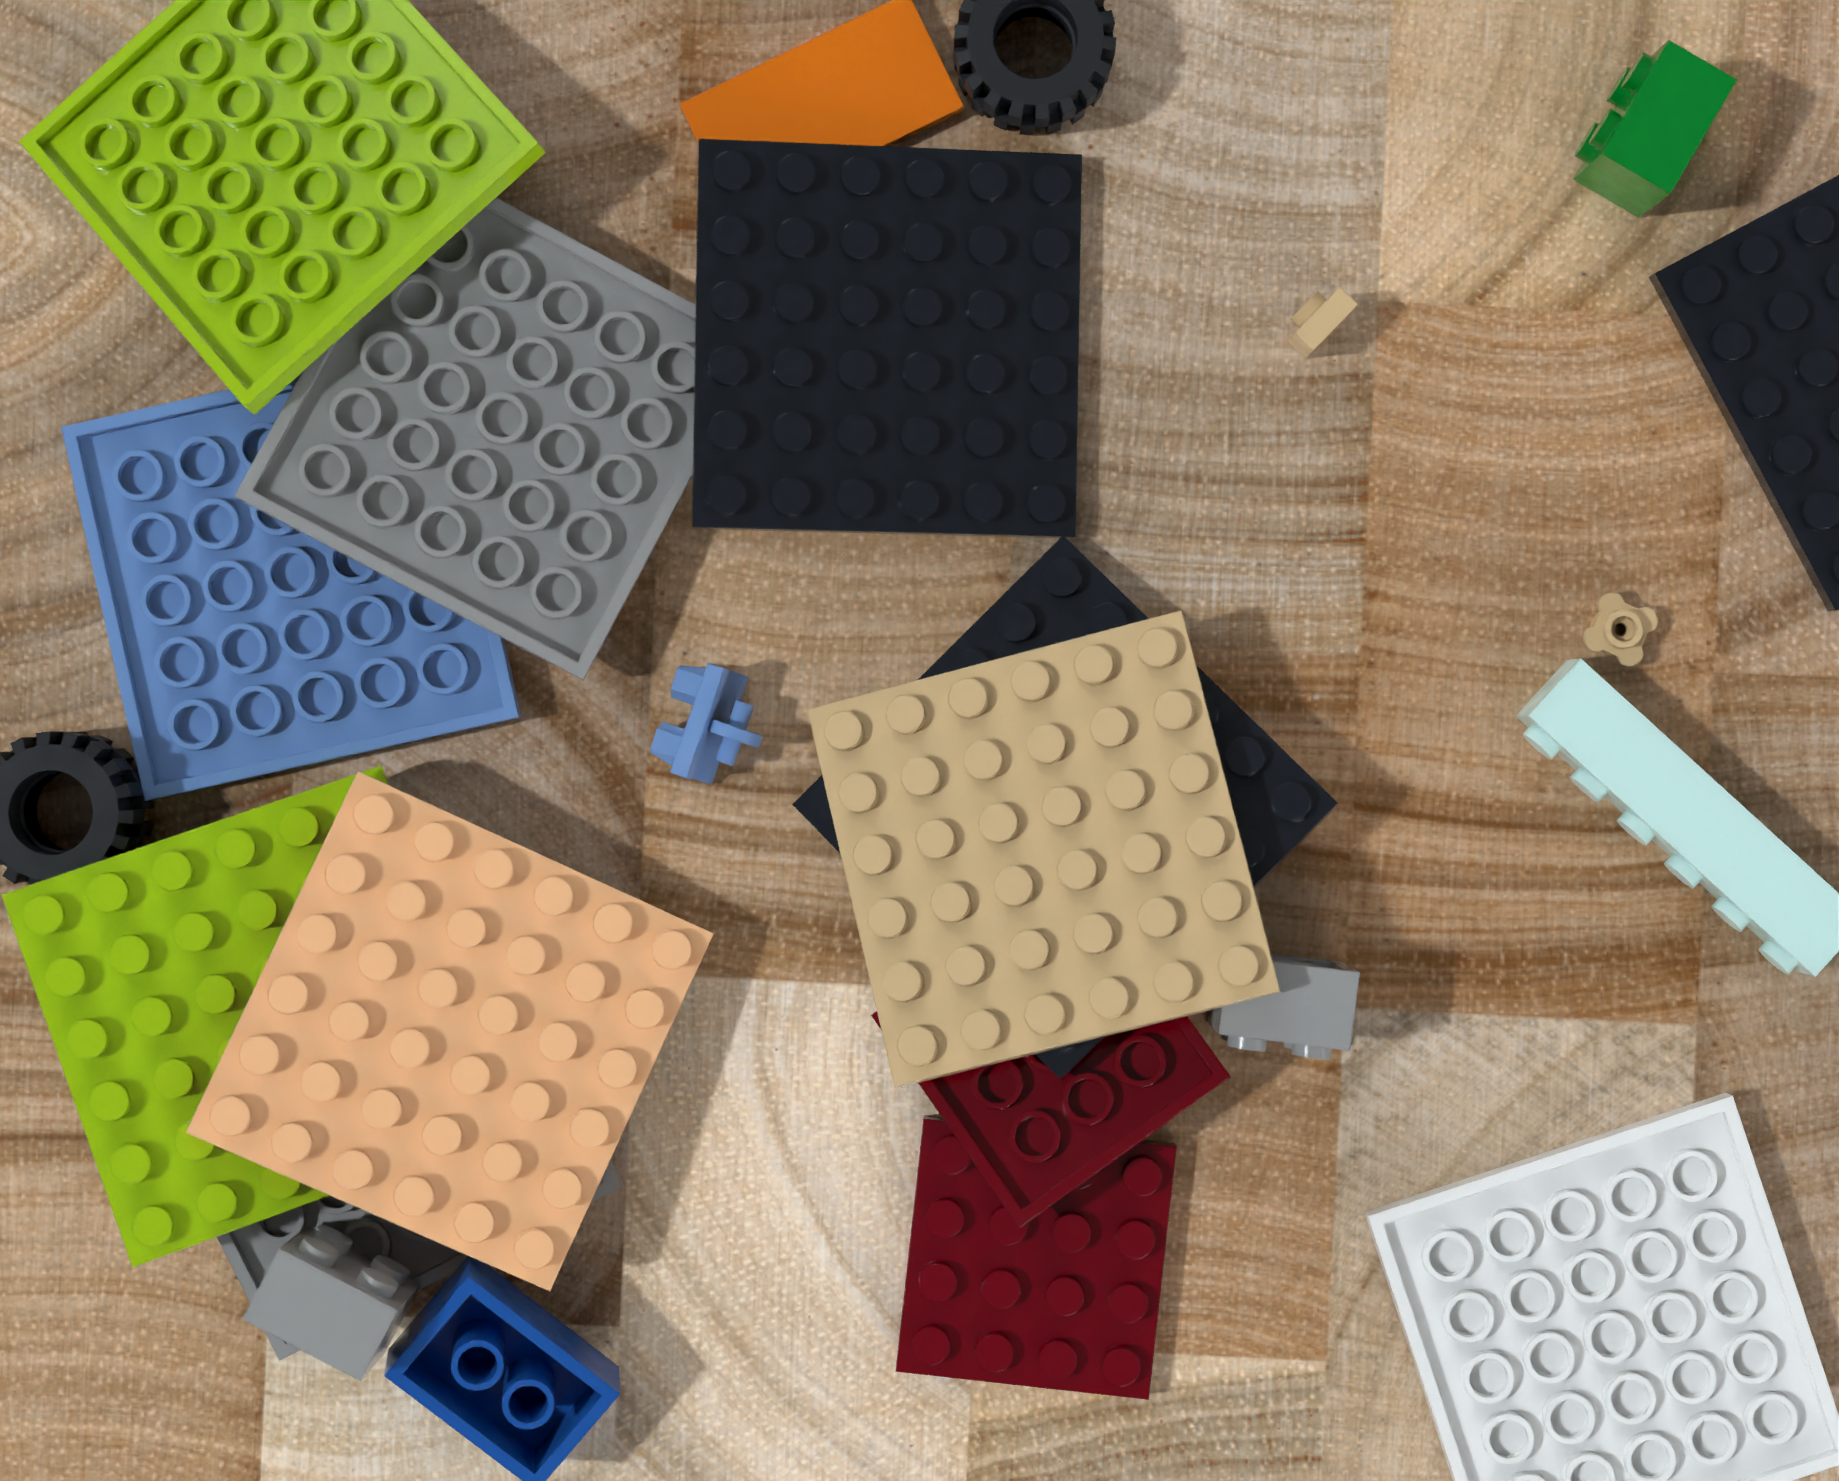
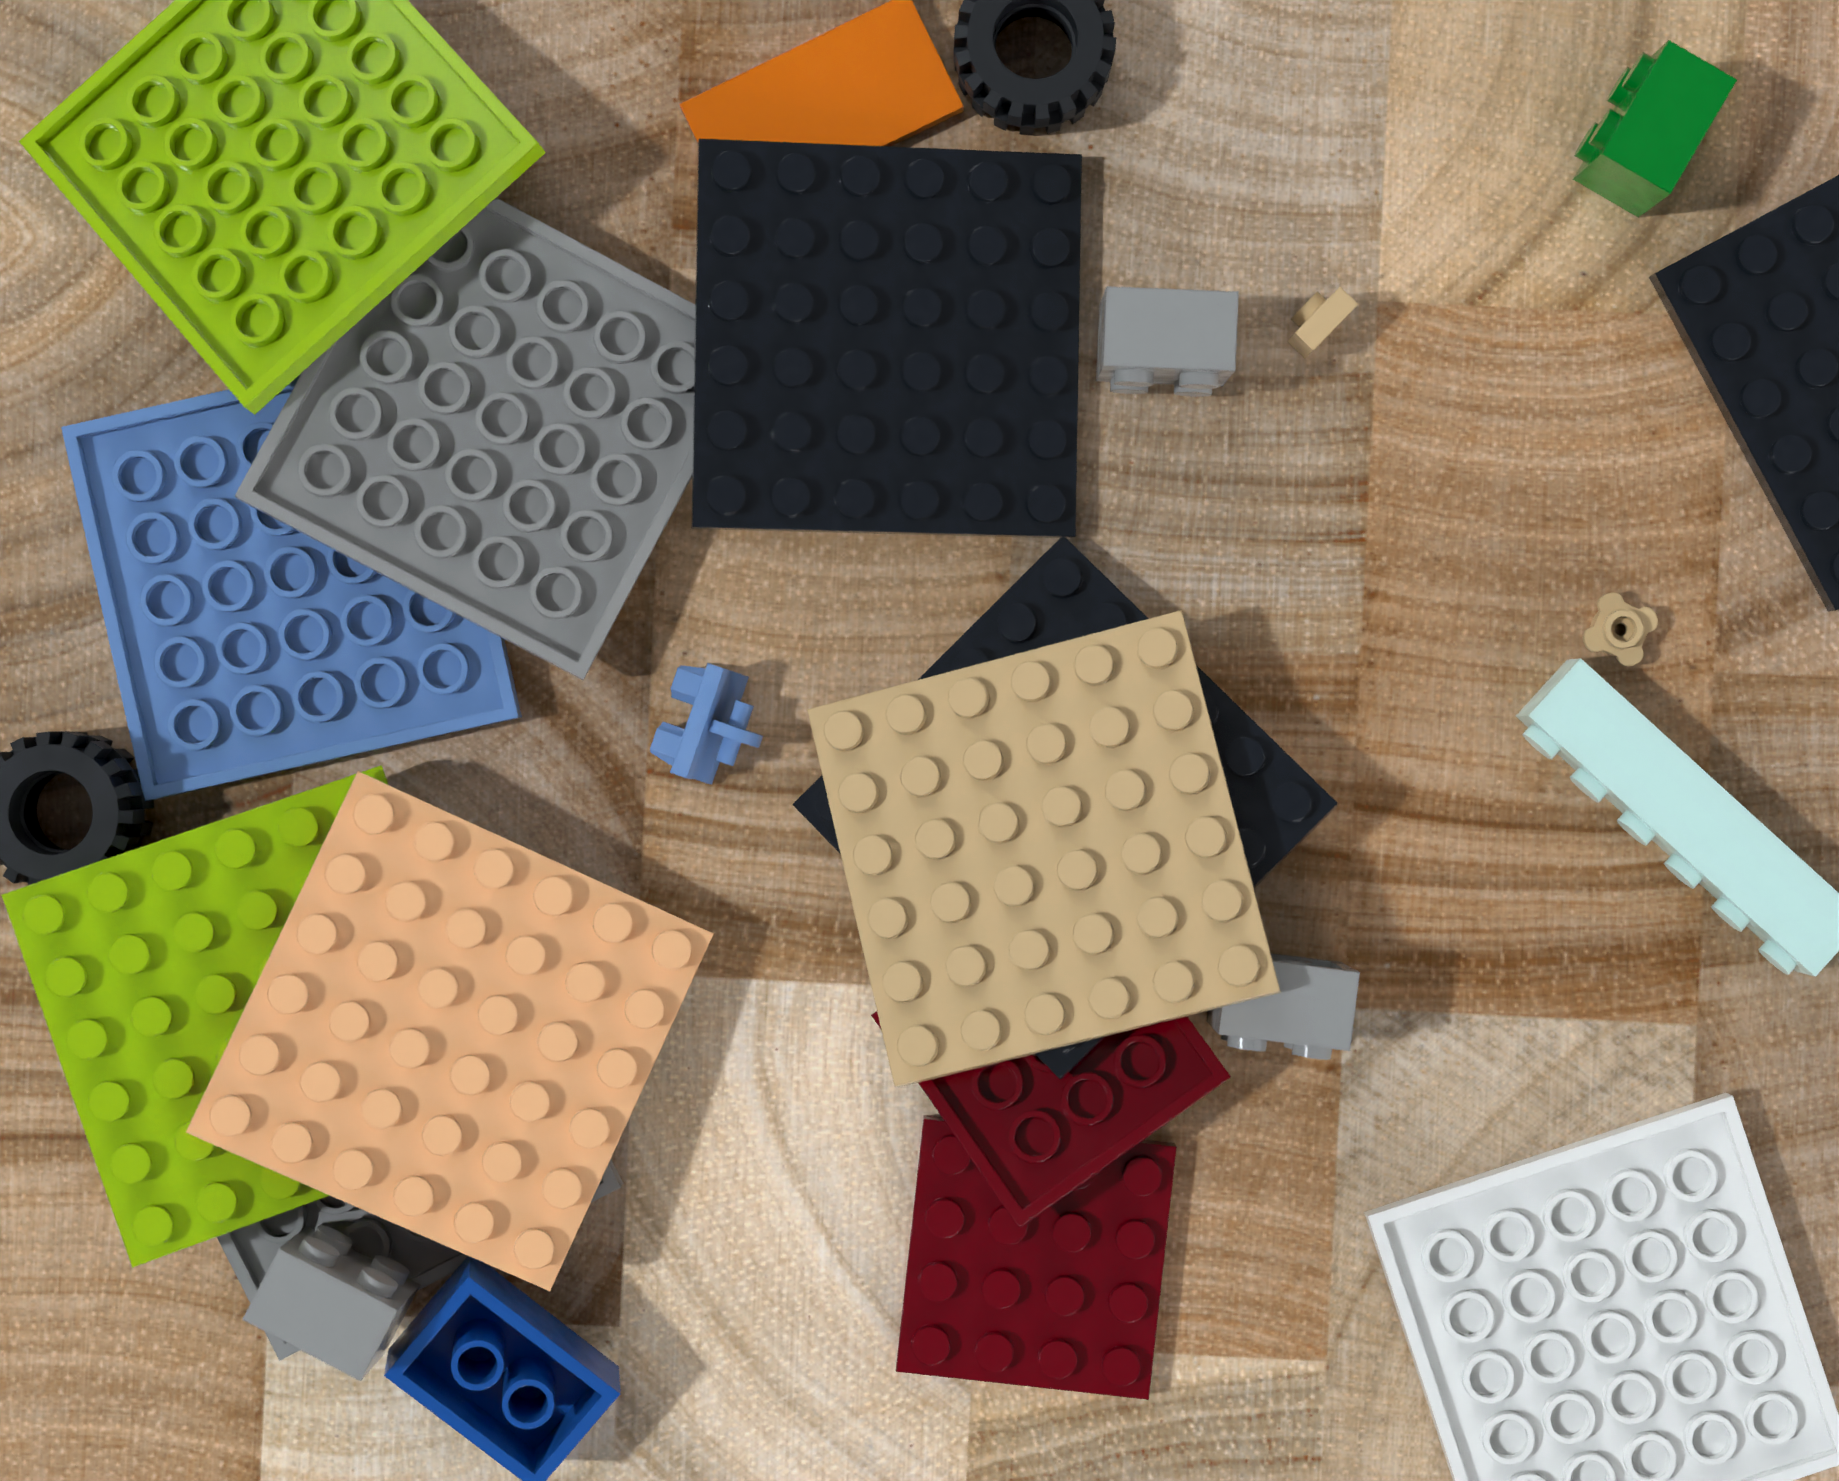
(1166, 339): none -> light grey brick

